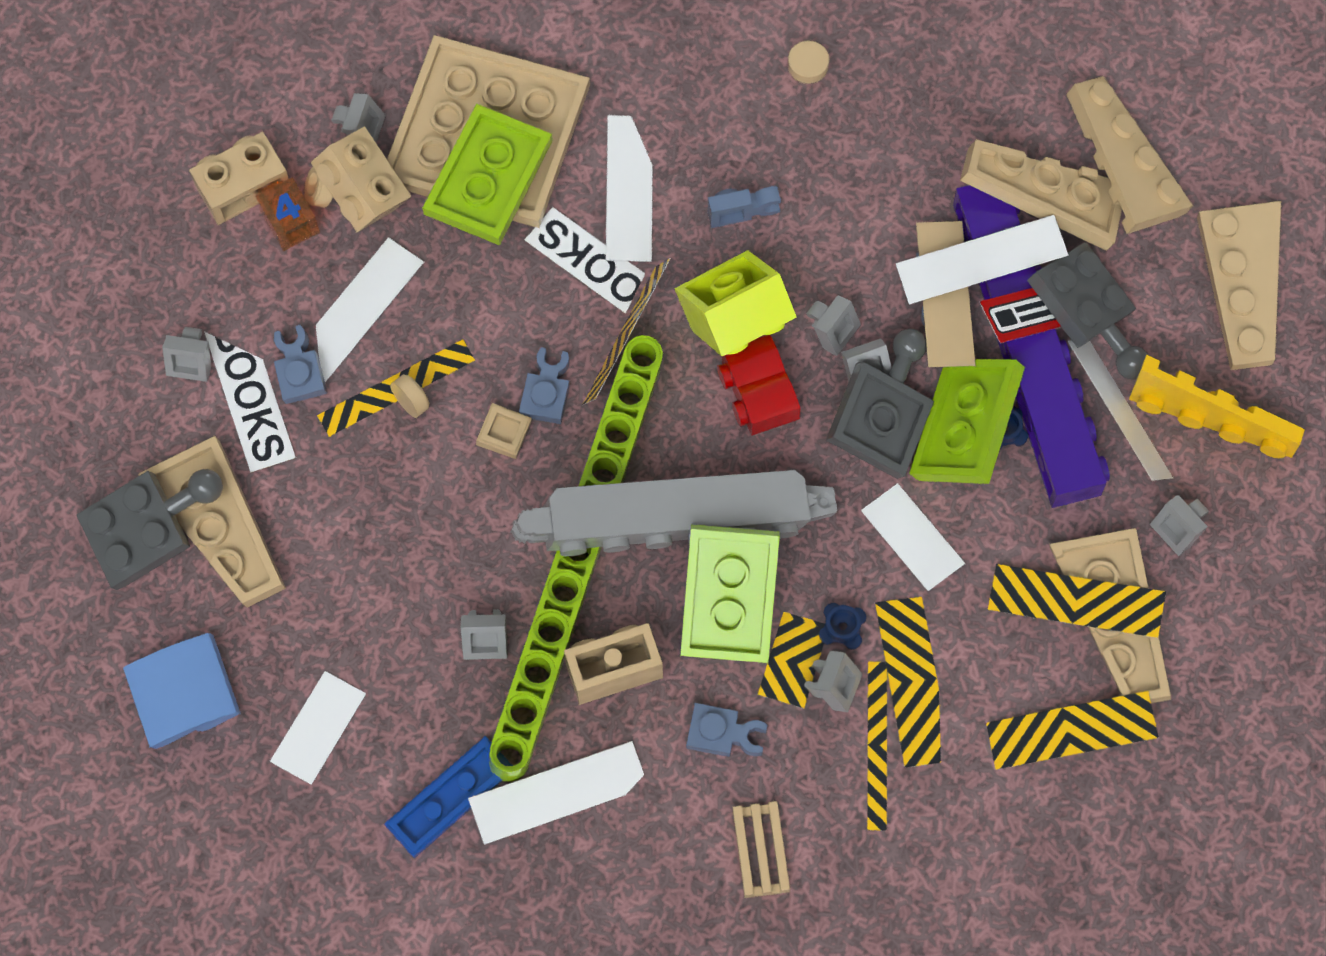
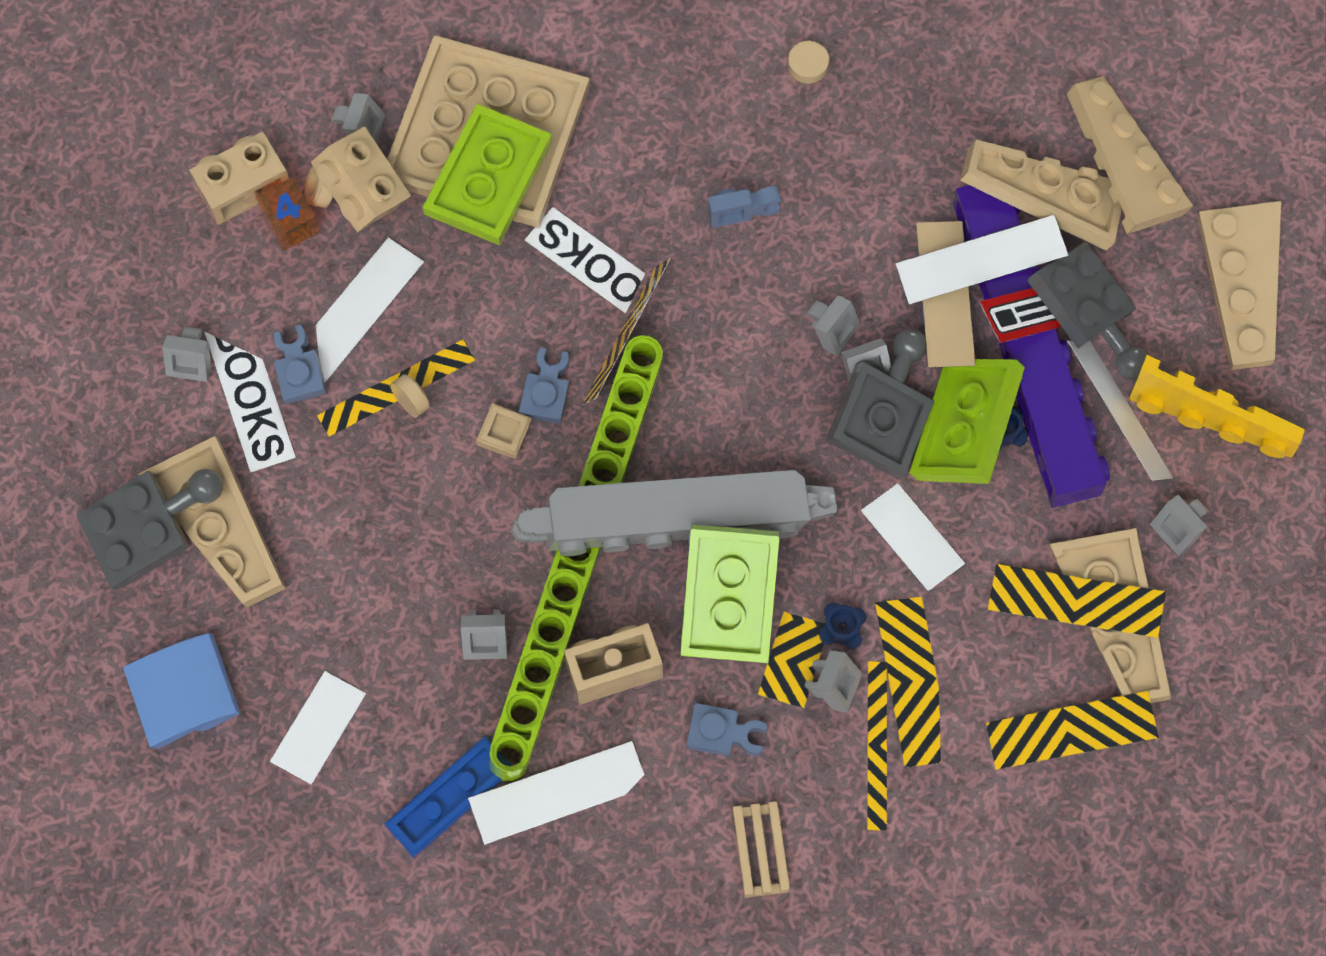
(628, 193): white sticker -> none
(736, 303): neon yellow brick -> none
(760, 386): red brick -> none

